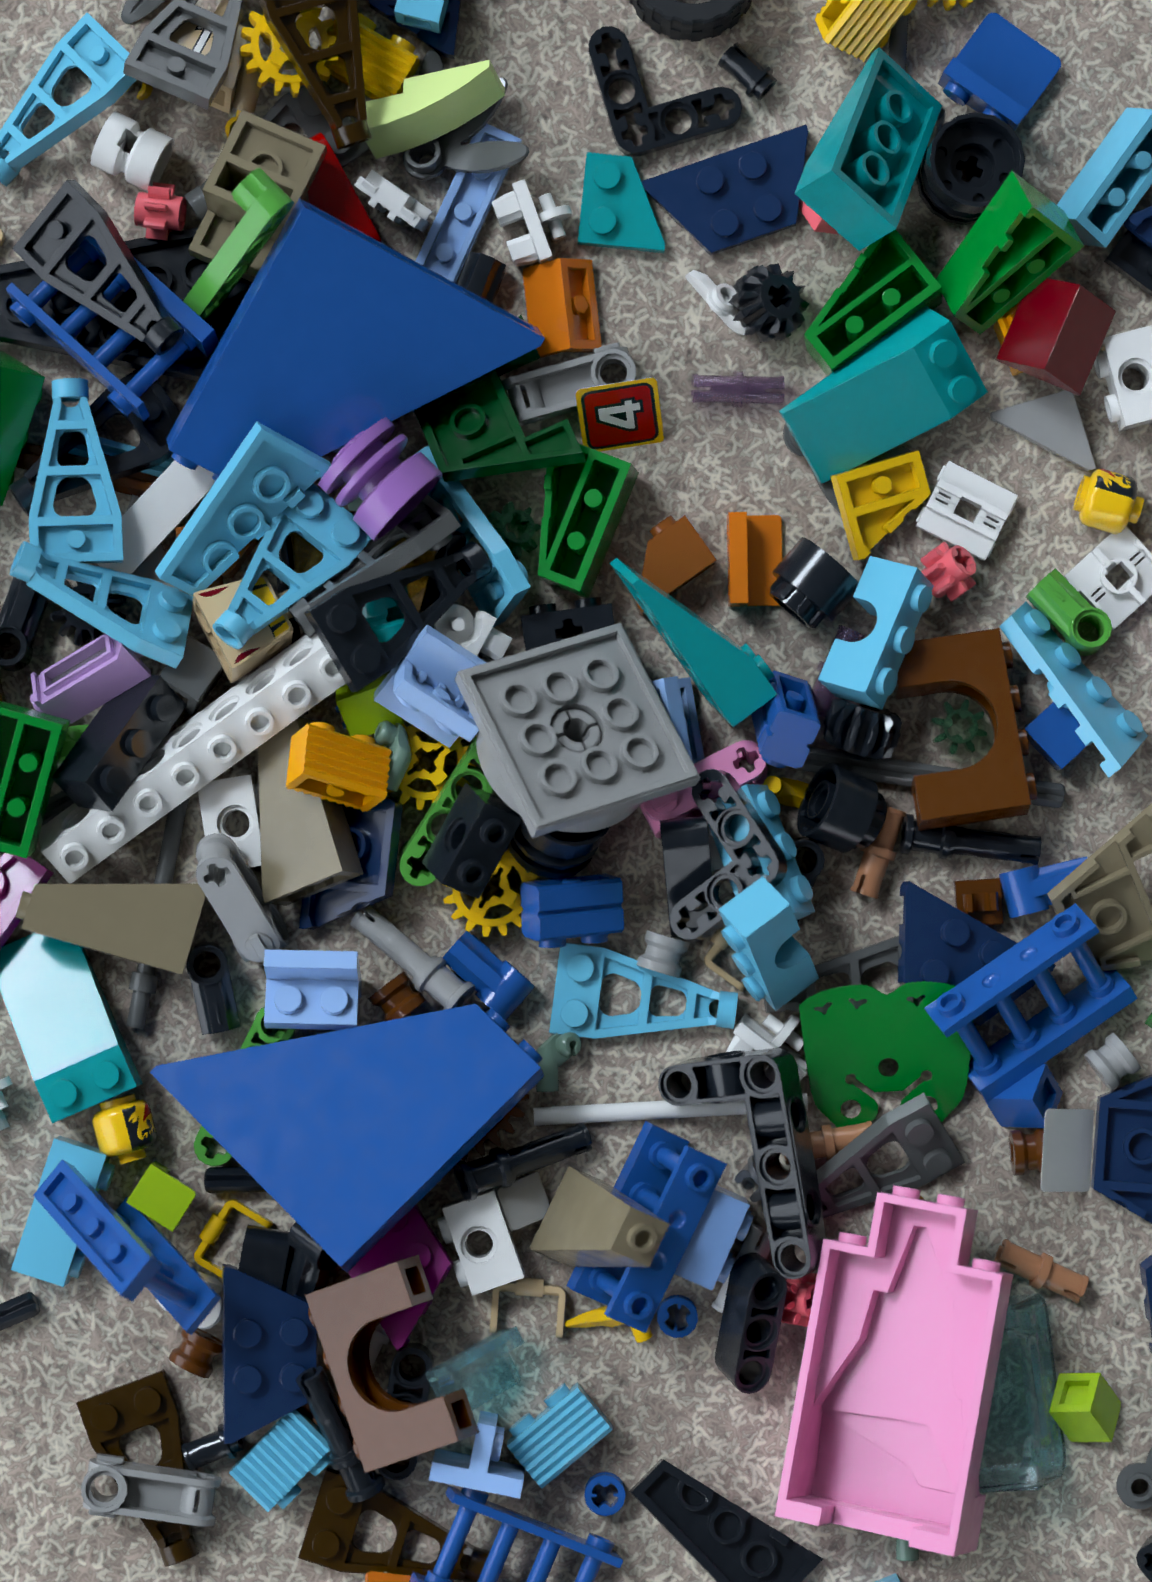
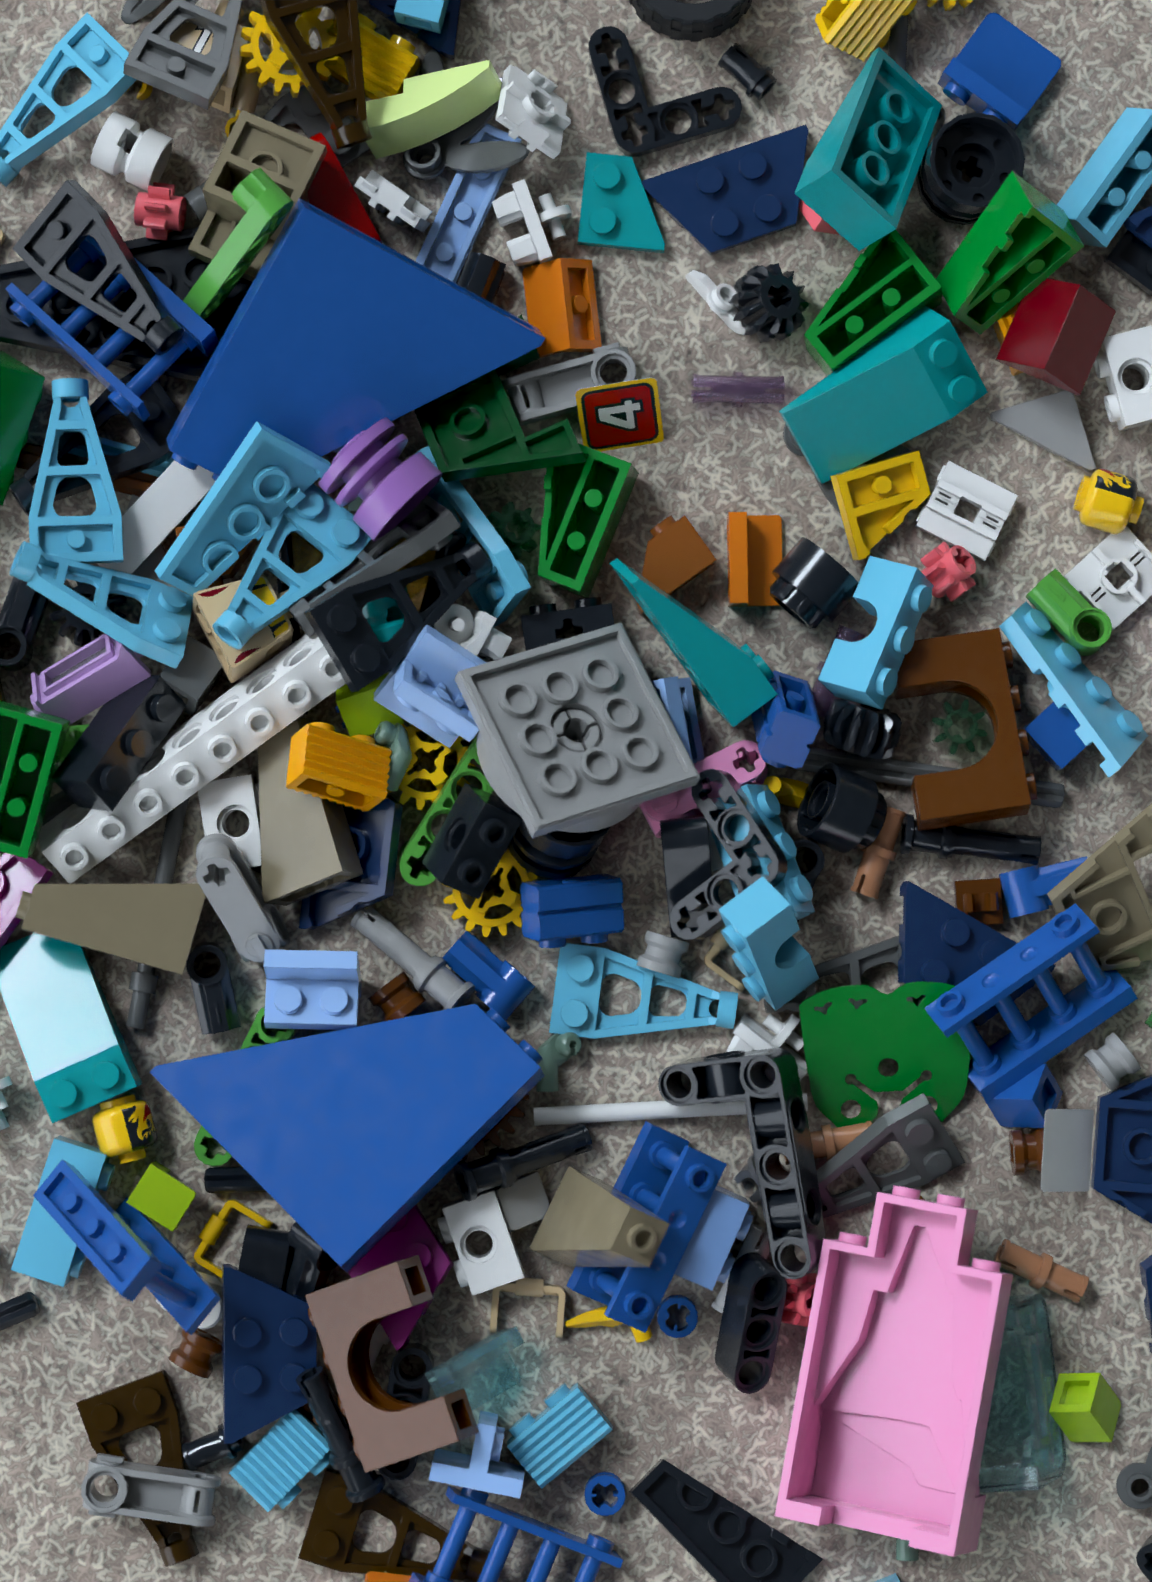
(532, 110): none -> white piece

